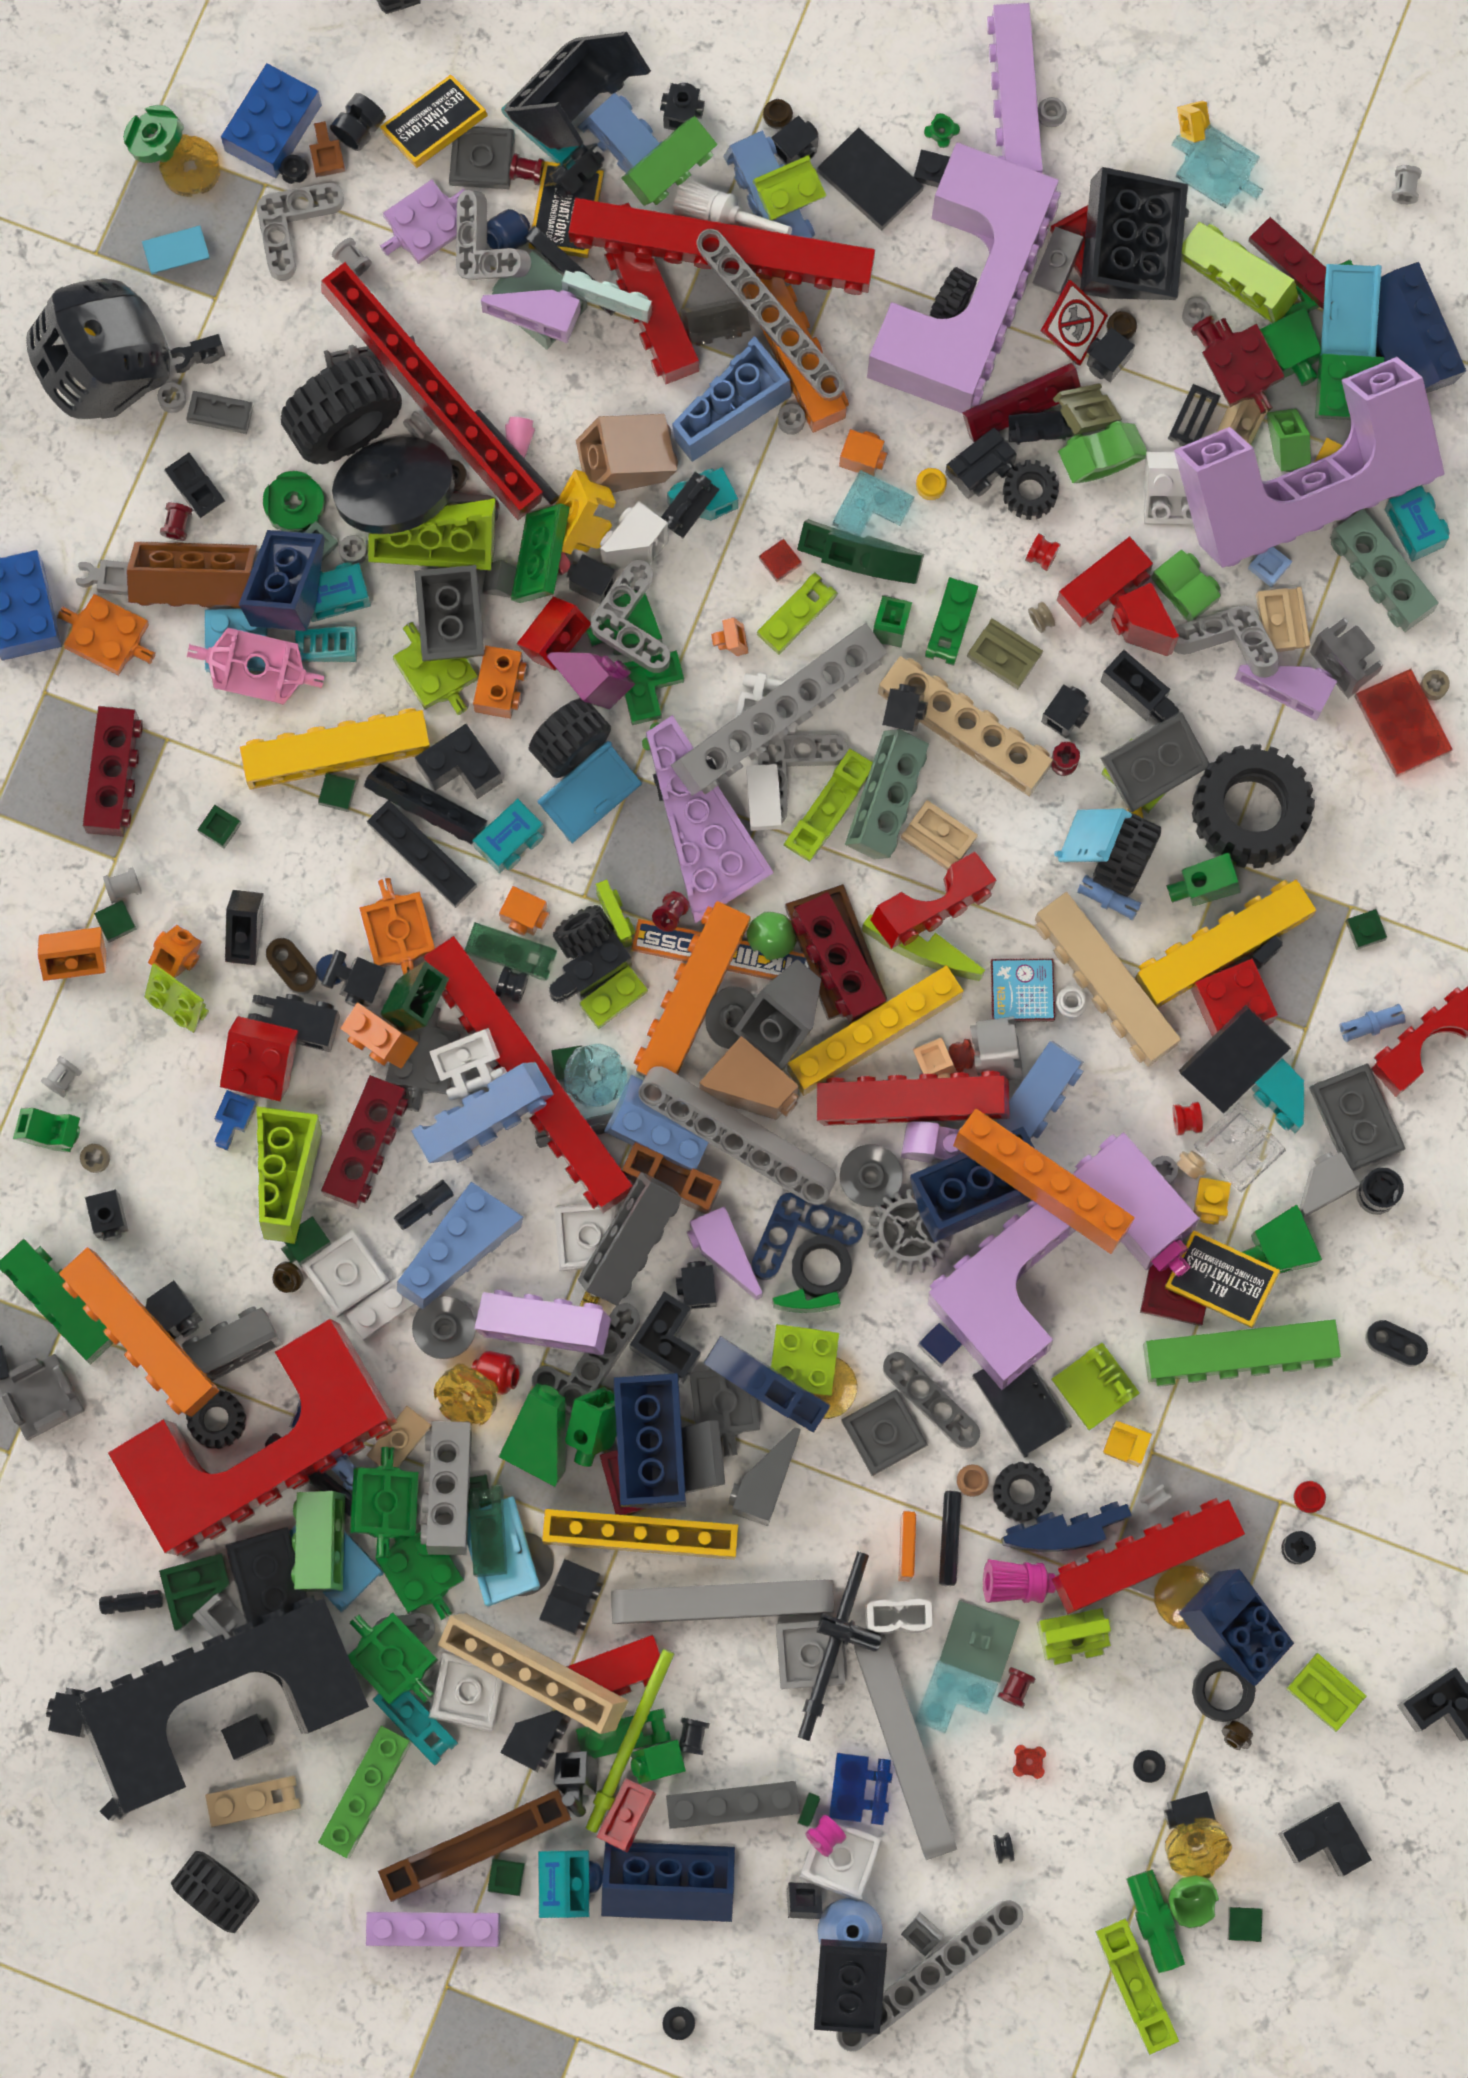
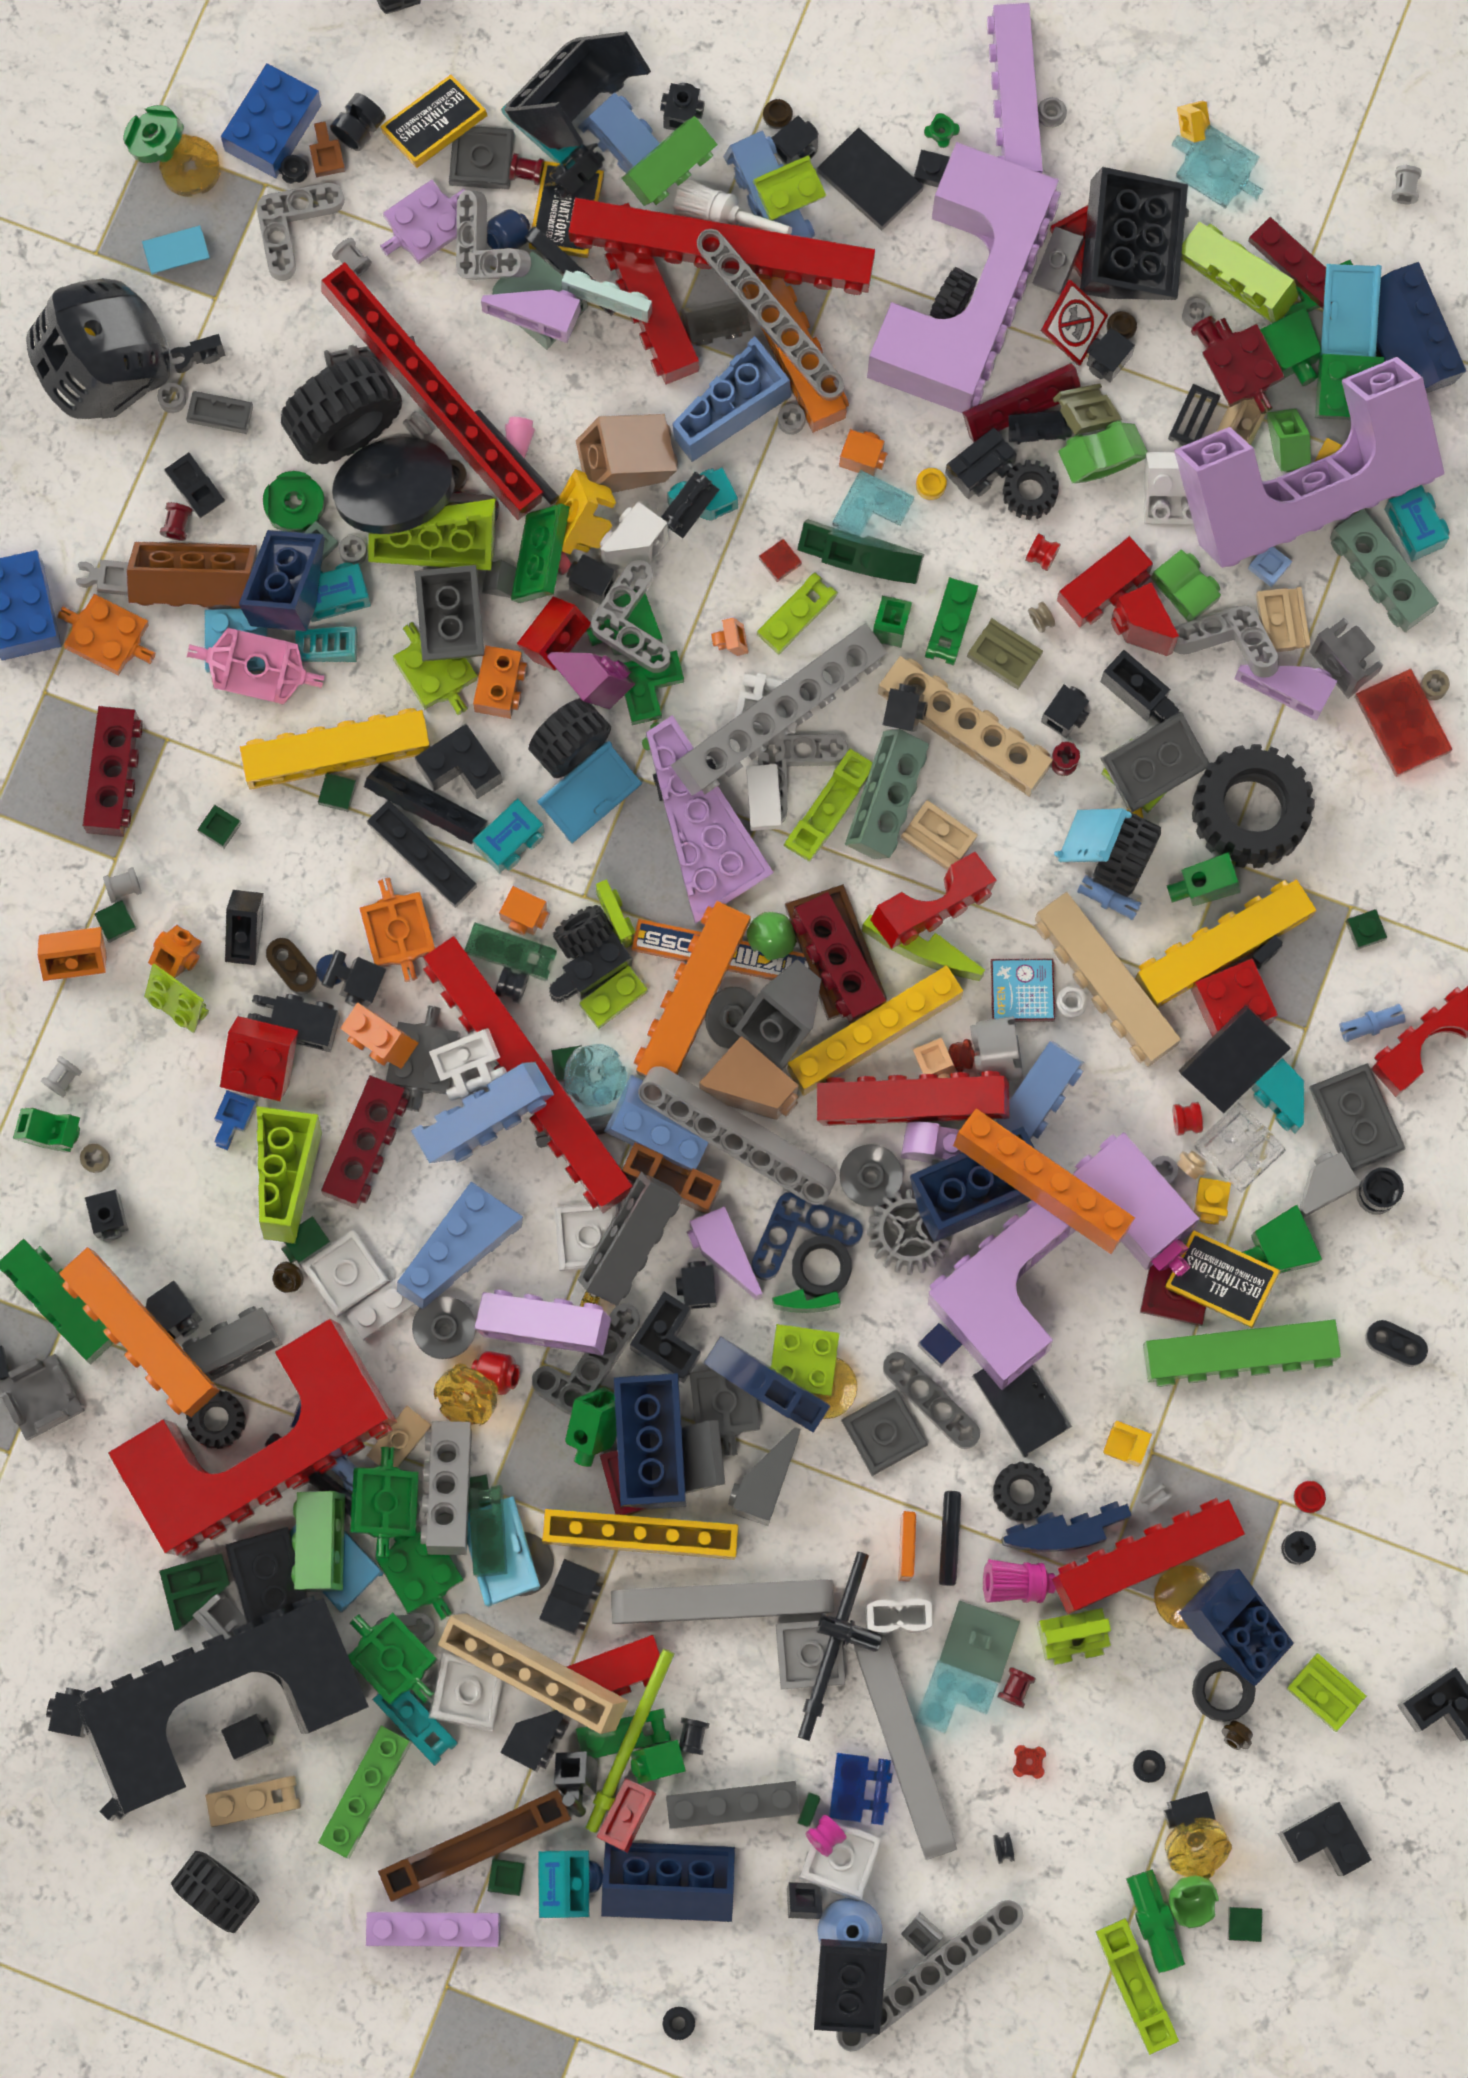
(131, 1602): black axle -> none
(412, 1007): dark green torso -> none
(424, 1205): black axle -> none
(539, 1436): green slope -> none
(670, 911): dark red bush -> none
(972, 1480): medium nougat plate -> none
(1095, 1386): lime hinge -> none

